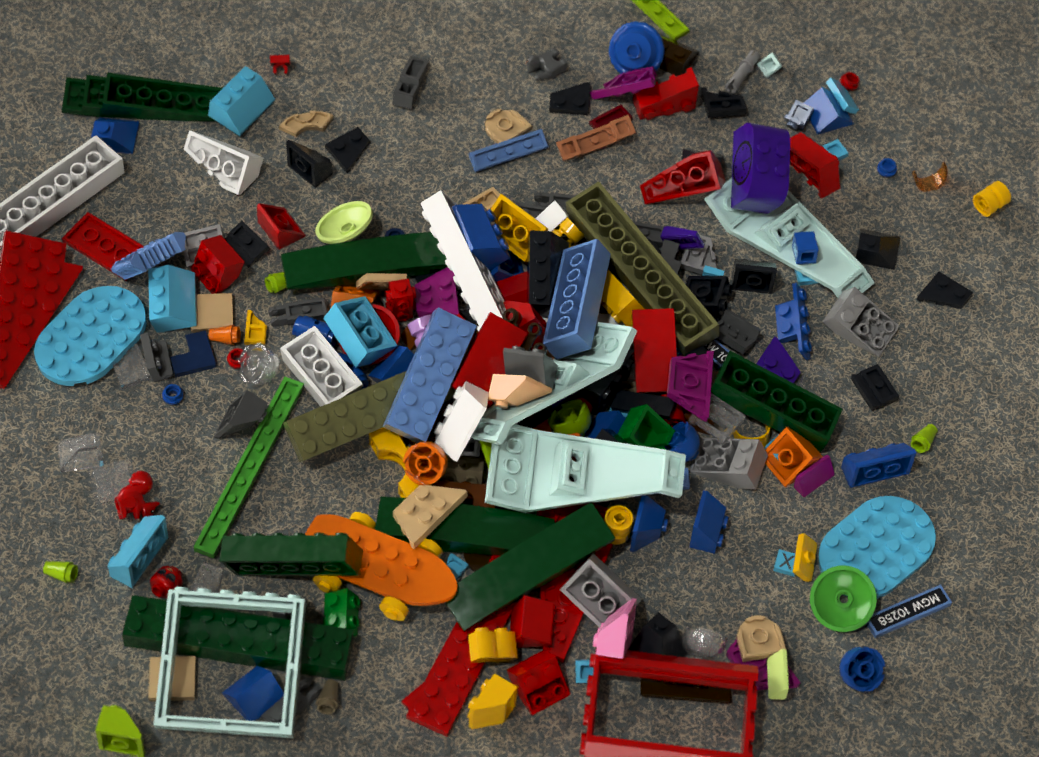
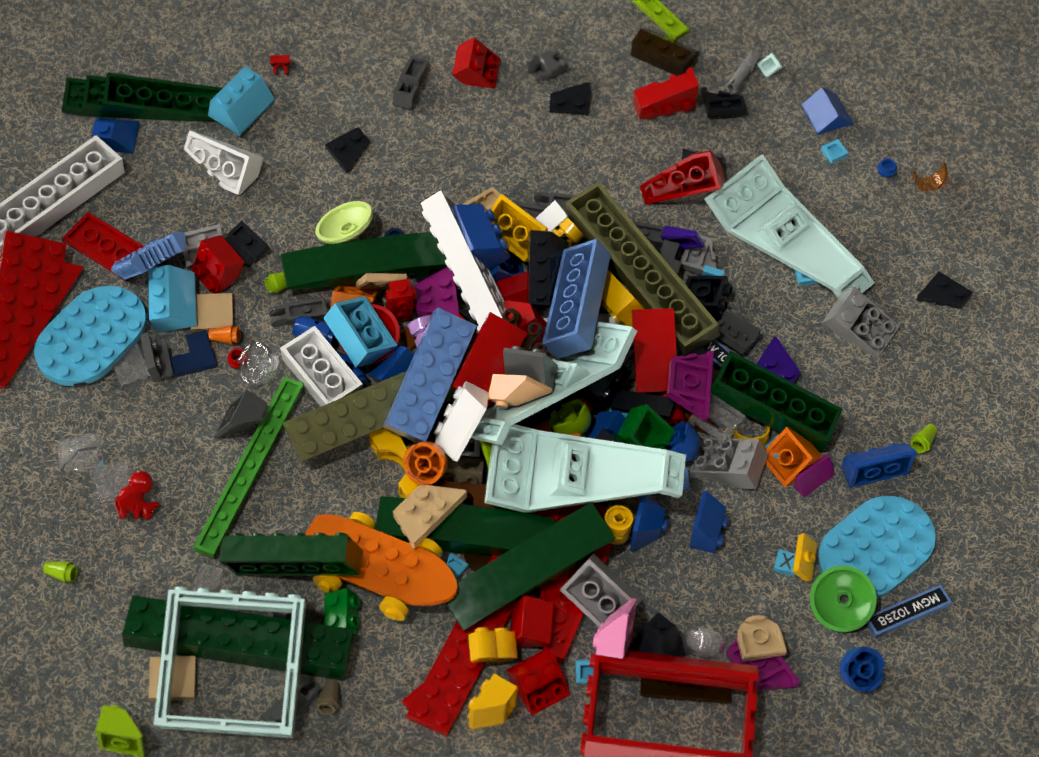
(138, 550): medium azure slope -> none
(165, 579): red head -> none
(172, 389): blue plate -> none
(254, 693): blue slope -> none
(255, 330): yellow tile -> none
(278, 225): red slope -> none
(307, 121): tan tile -> none
(308, 163): black slope -> none
(476, 64): none -> red slope
(505, 125): tan tile -> none
(508, 150): medium blue tile -> none
(596, 139): nougat slope -> none
(608, 116): dark red tile -> none
(626, 82): magenta wing -> none
(636, 47): blue piece -> none
(753, 276): black slope -> none
(760, 168): dark purple brick -> none
(778, 675): yellowish green slope -> none
(792, 321): blue bracket -> none
(798, 115): bracket -> none
(805, 247): blue brick -> none
(815, 163): red wedge -> none
(842, 96): medium azure tile -> none
(849, 81): red plate -> none
(875, 387): black plate -> none
(877, 249): black slope -> none
(991, 198): yellow wheel -> none

